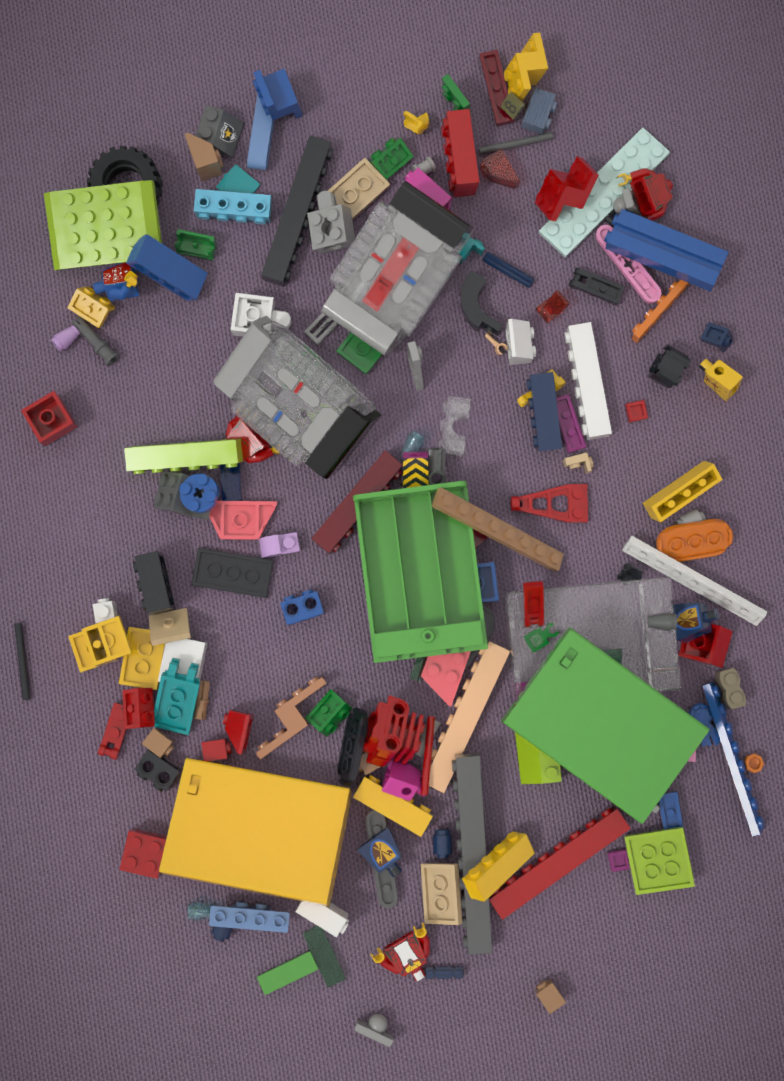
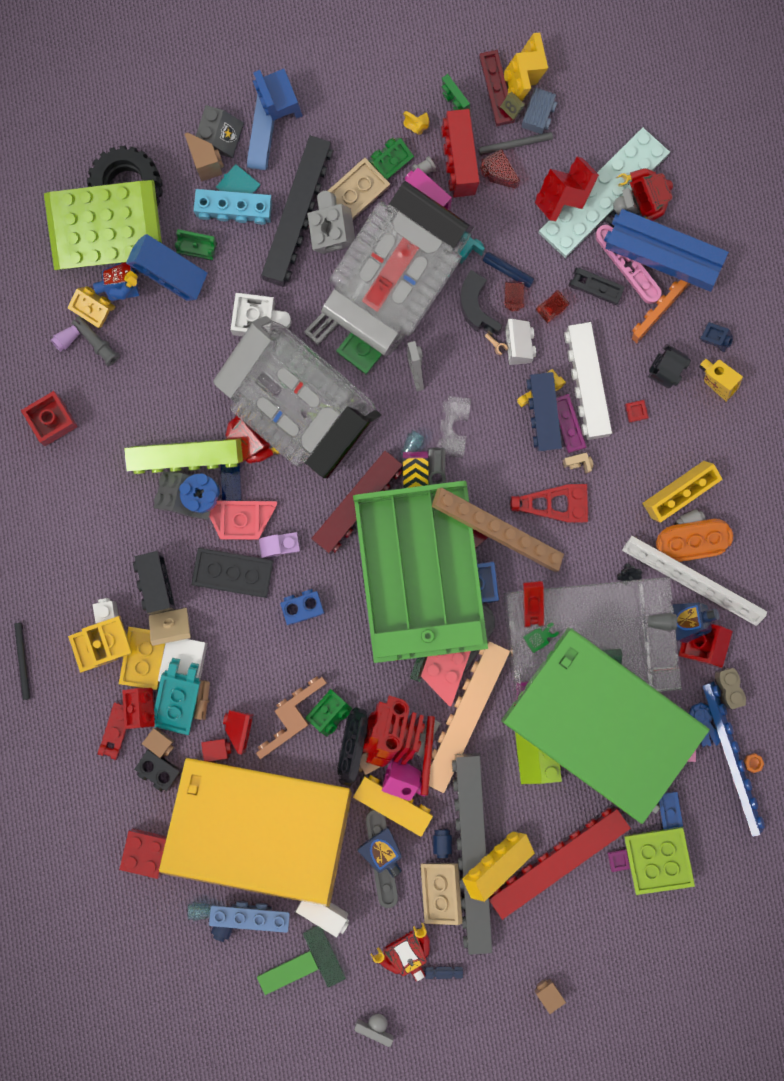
(514, 295): none -> clear red bracket

